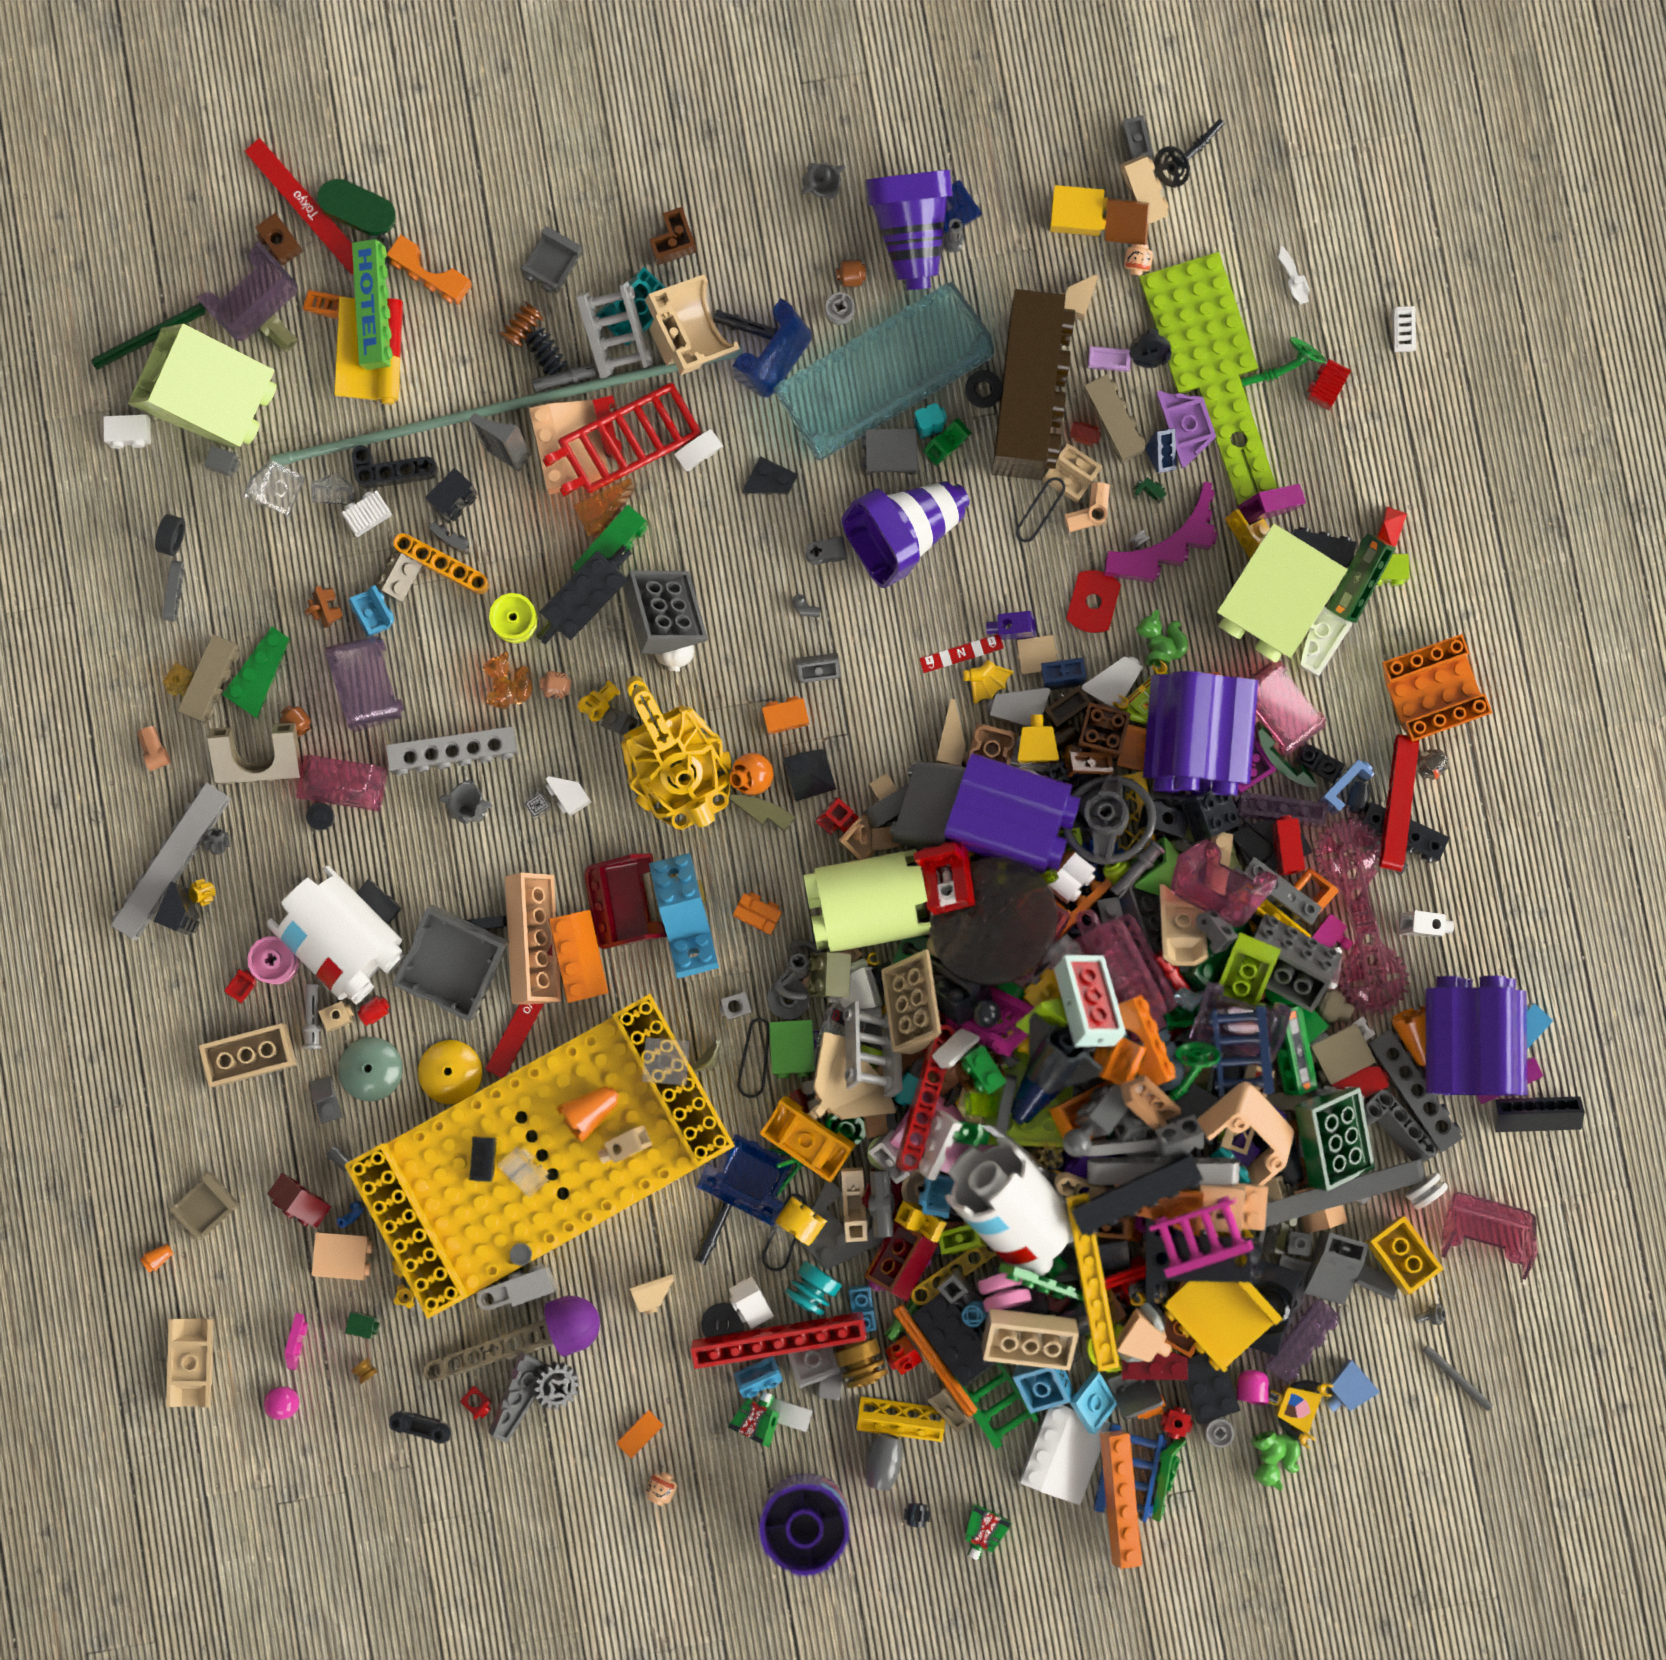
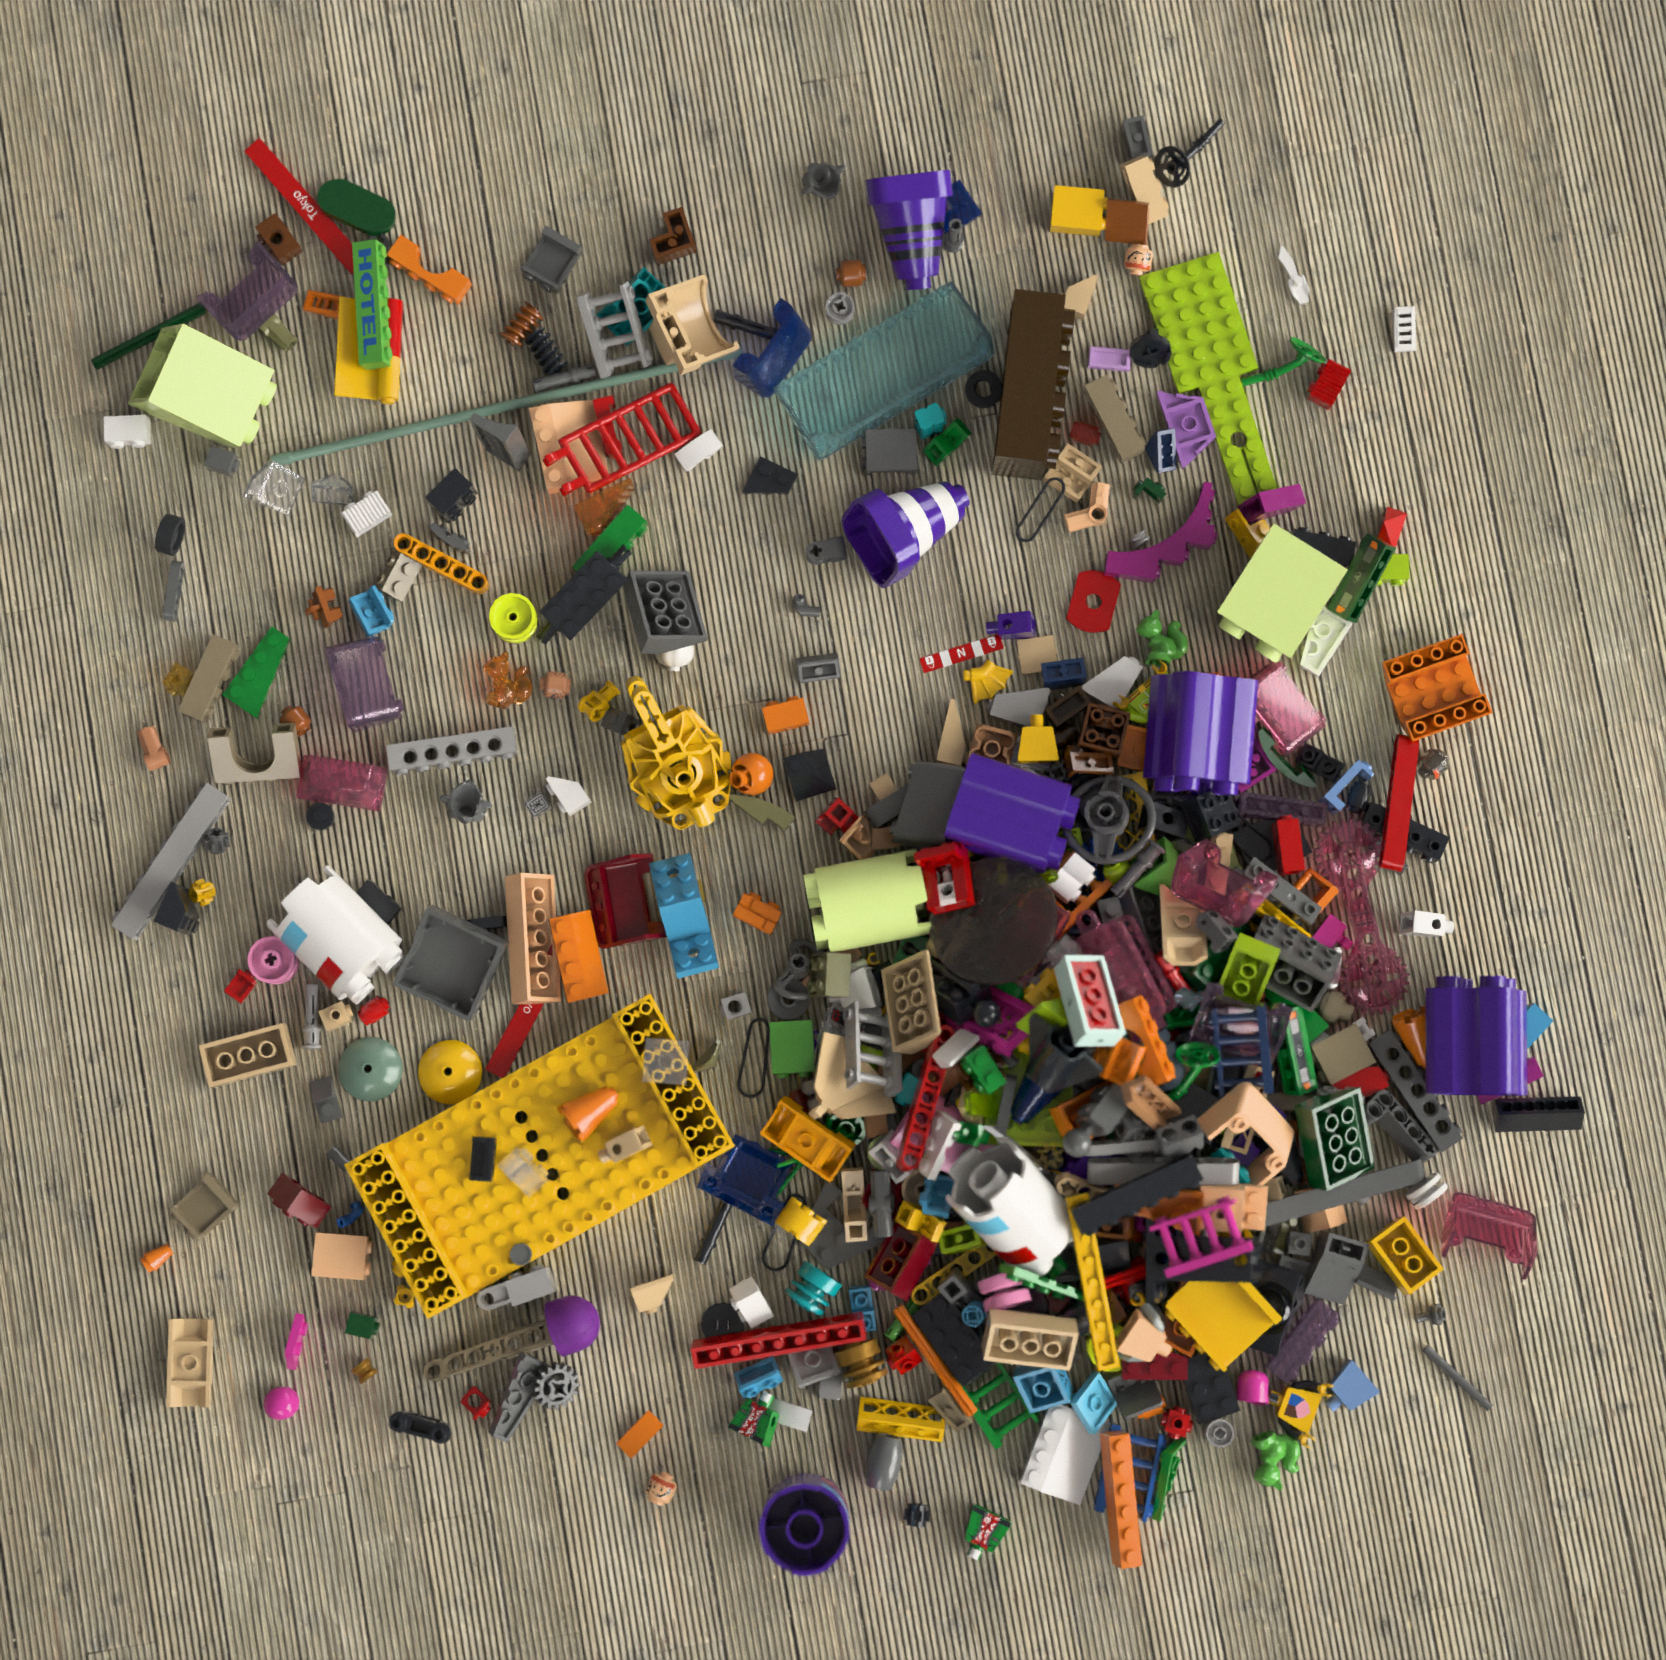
(395, 467): black beam -> none

